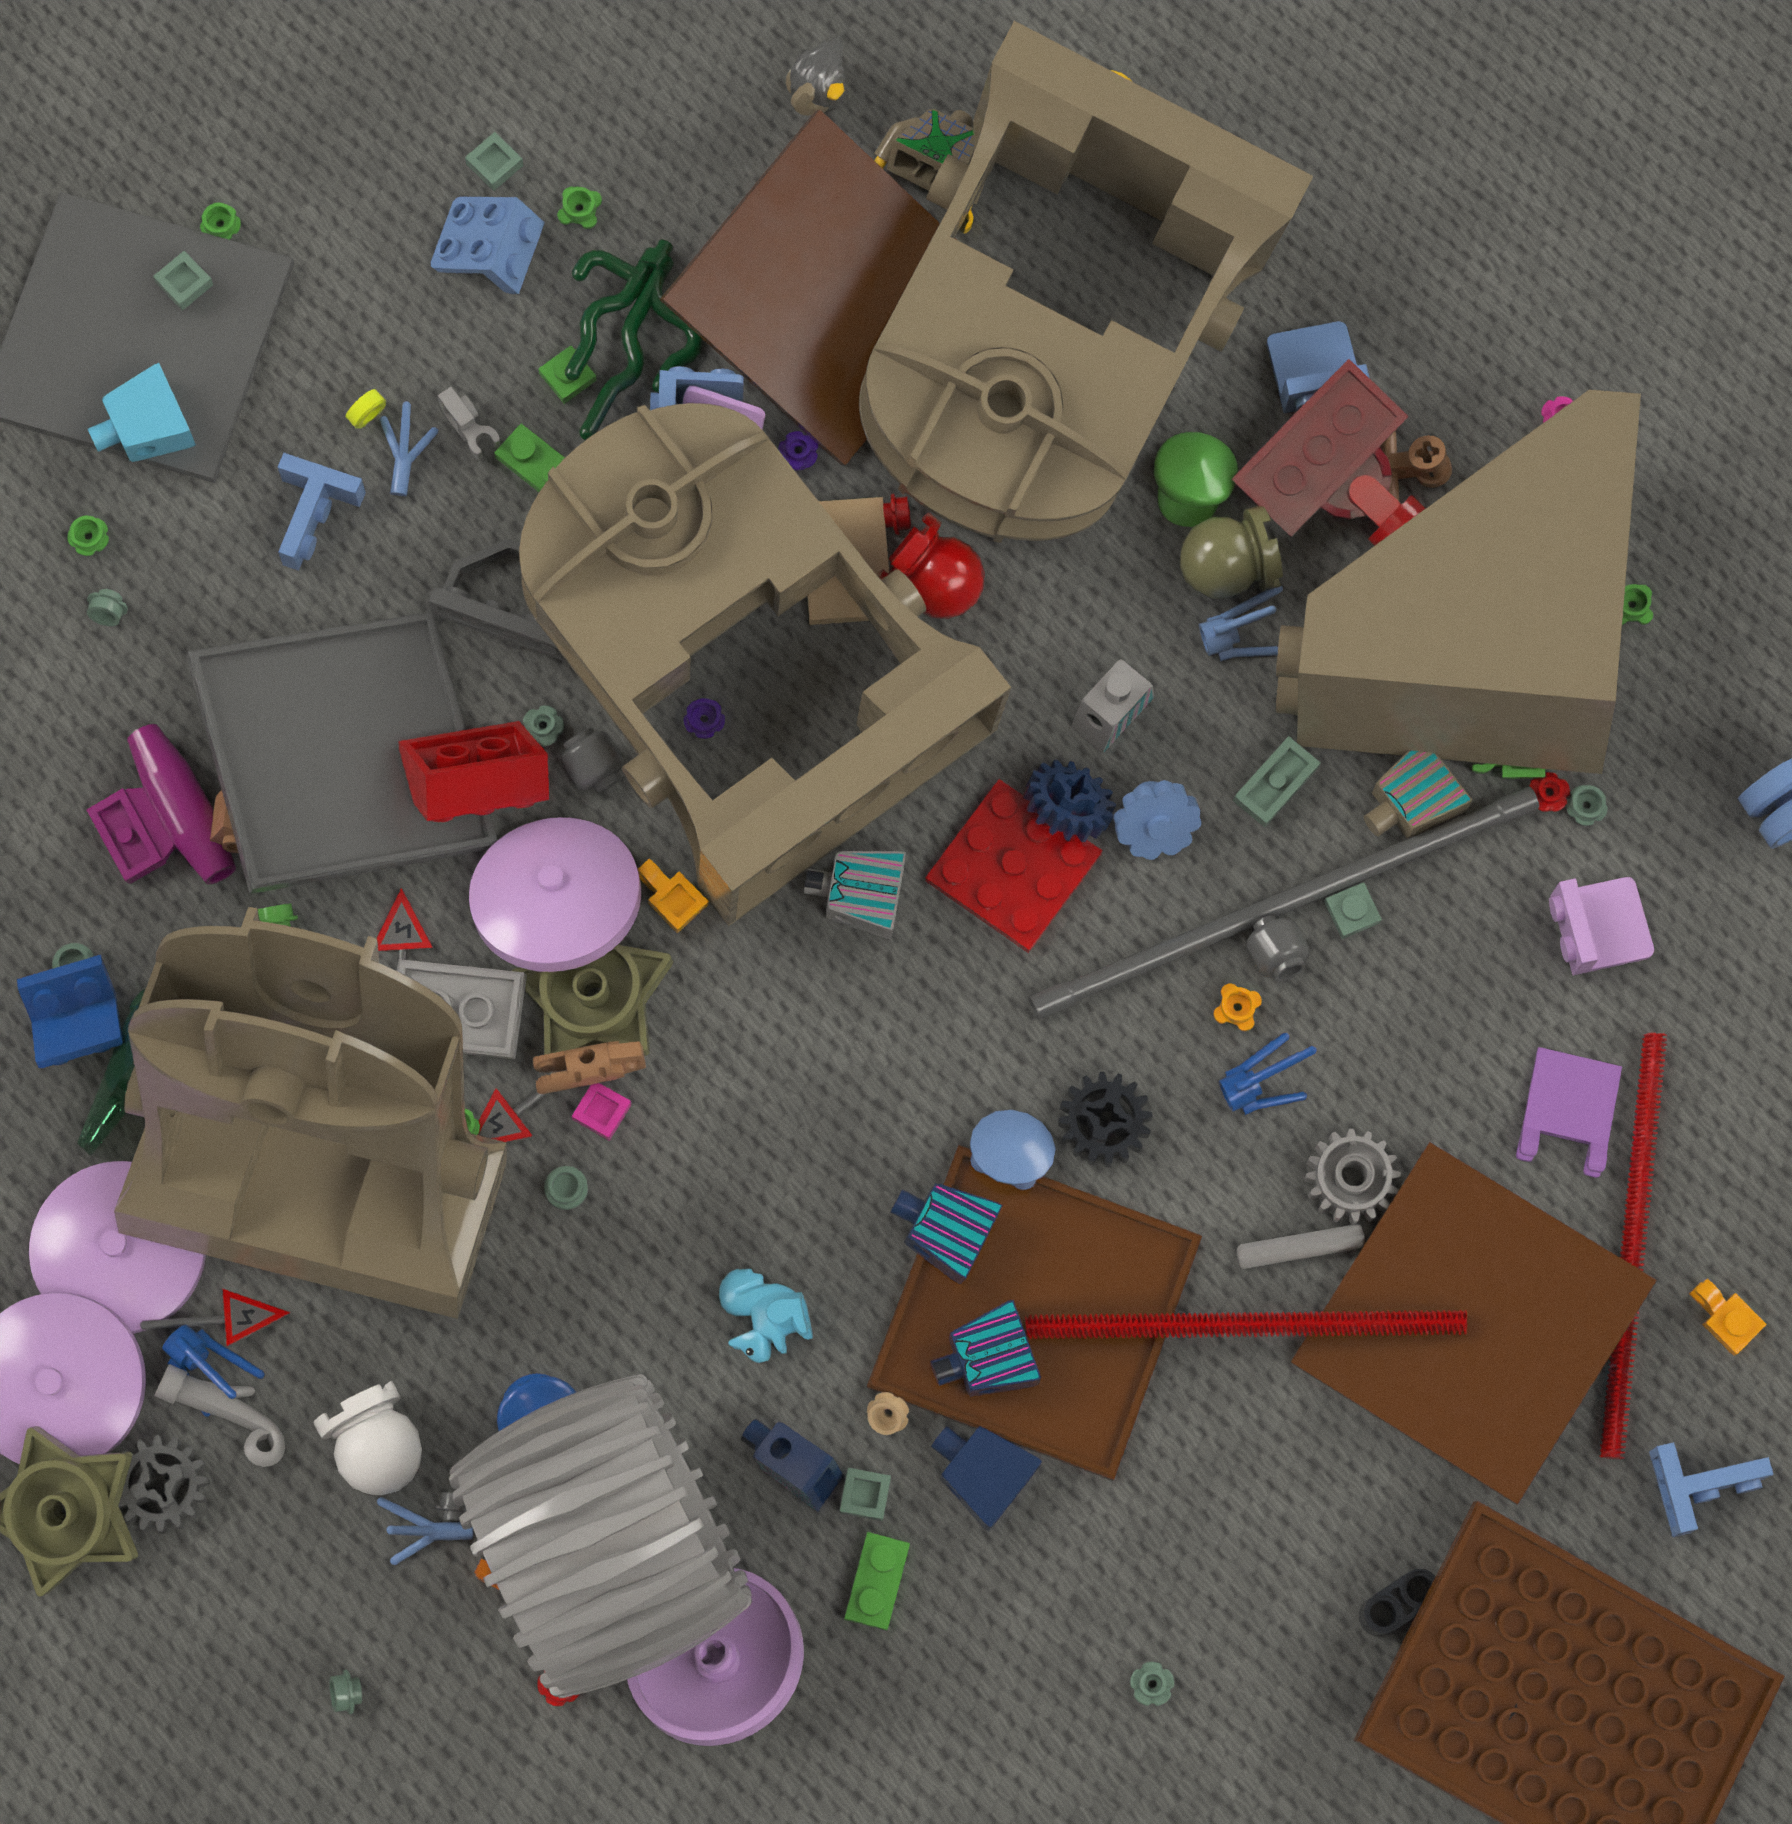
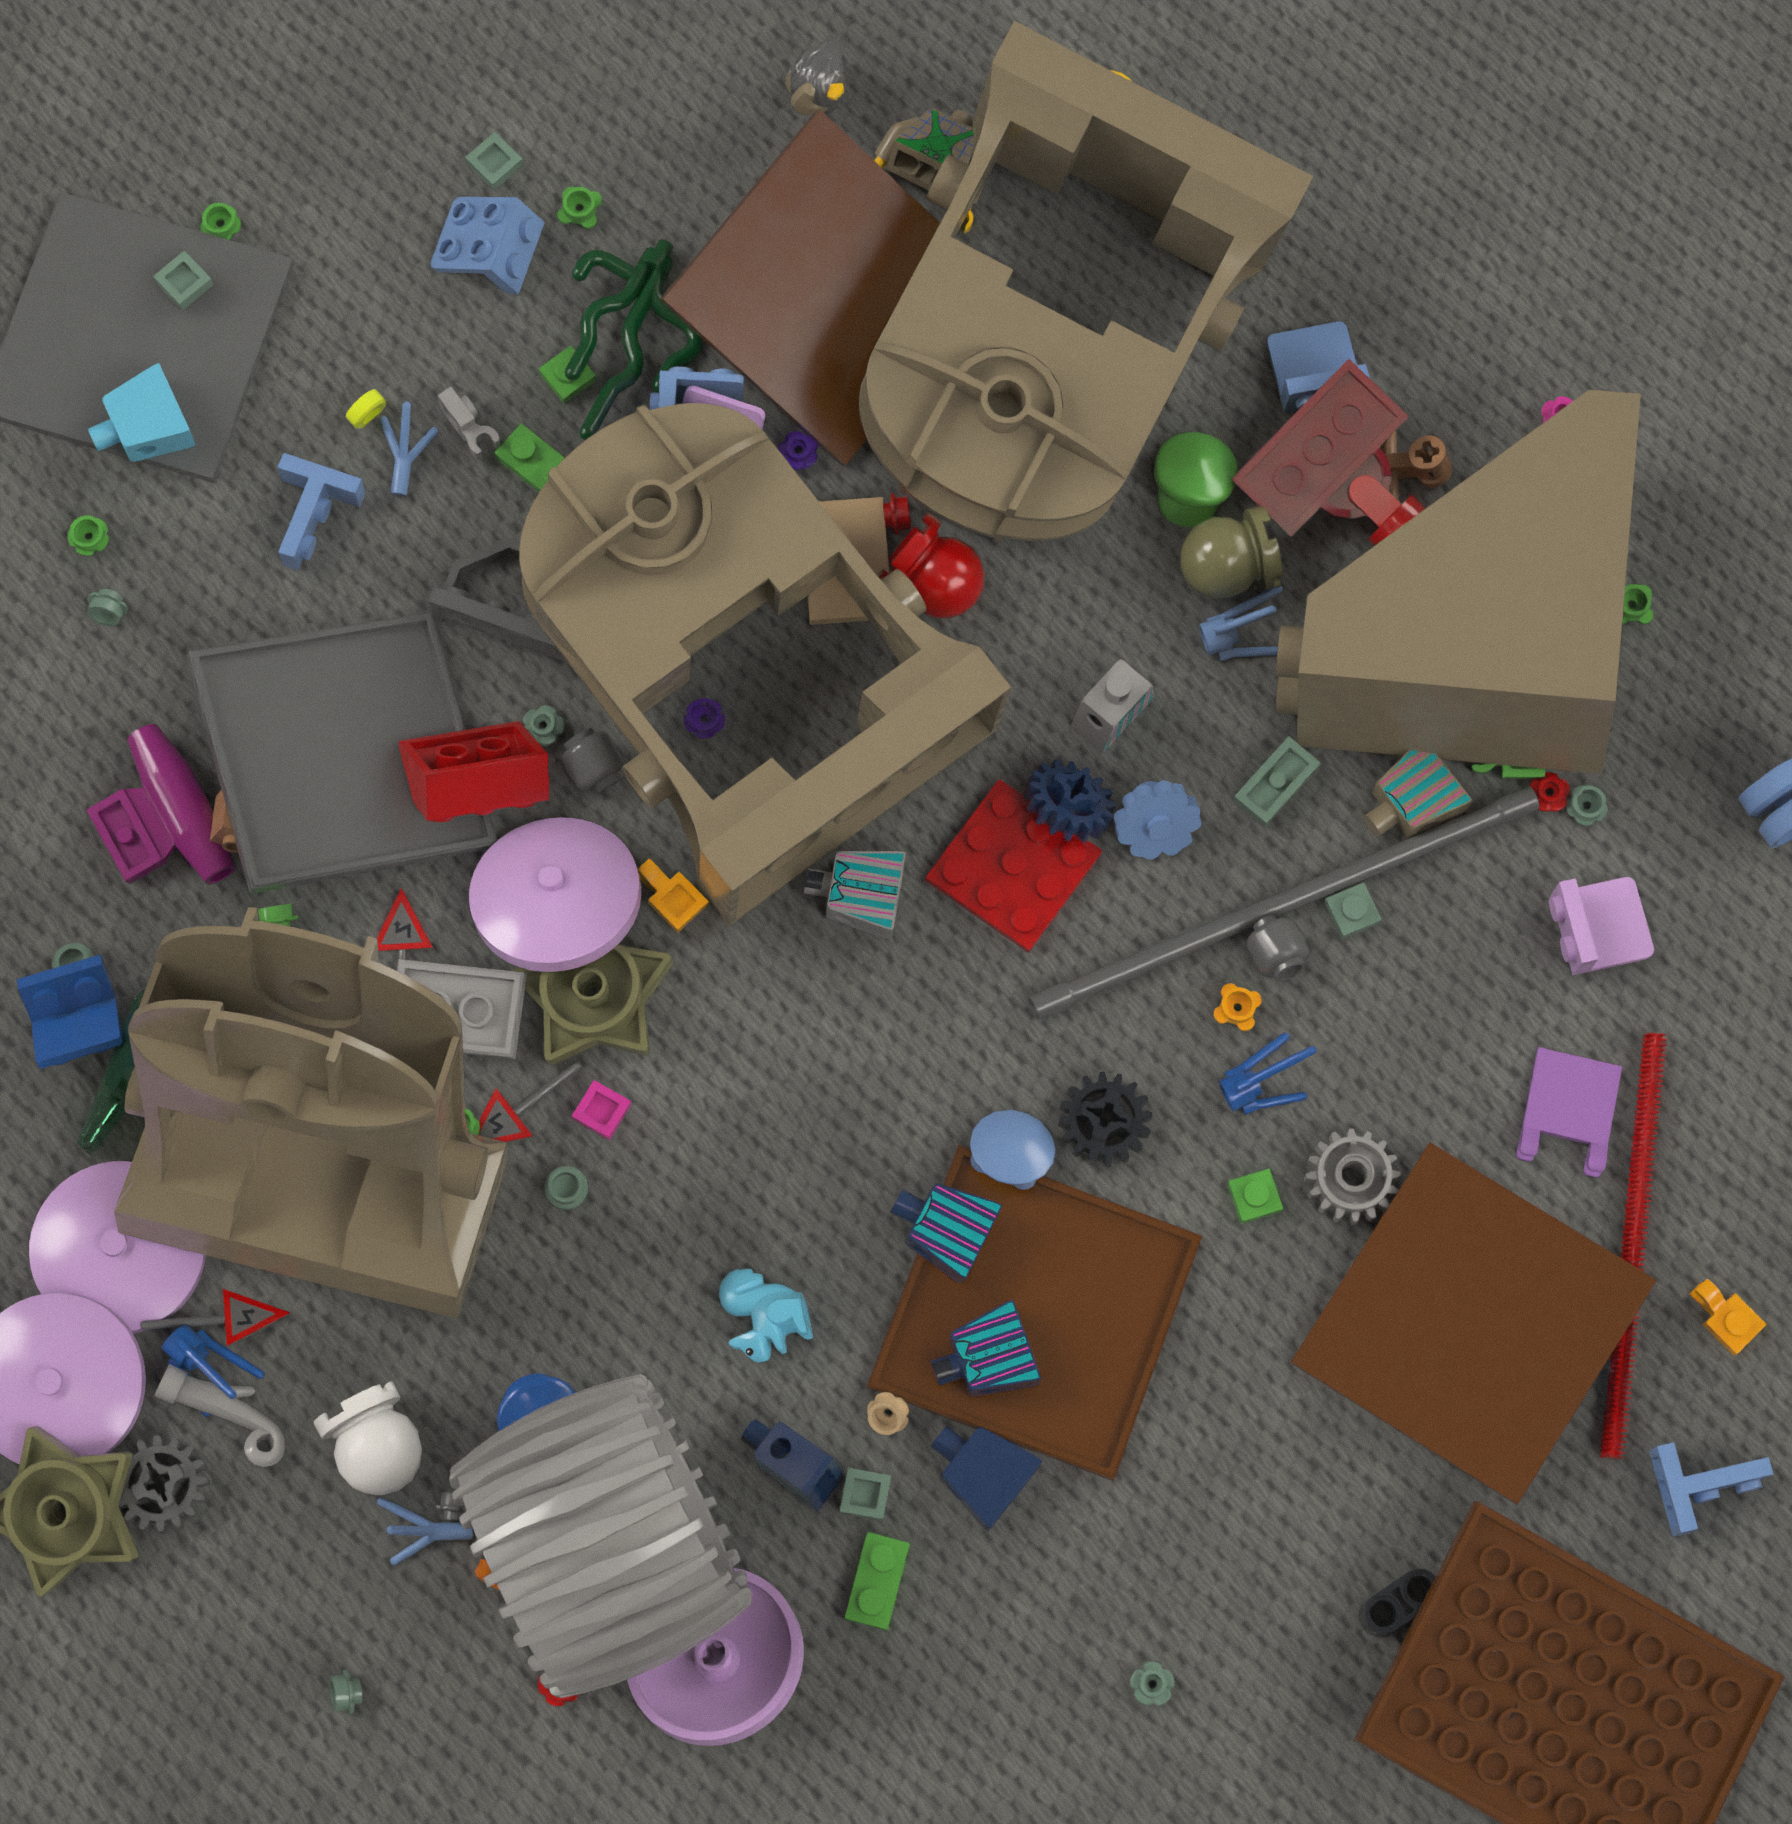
(588, 1065): medium nougat hinge -> none
(1245, 1324): red axle -> none
(1255, 1196): none -> bright green plate
(1300, 1246): light grey axle -> none

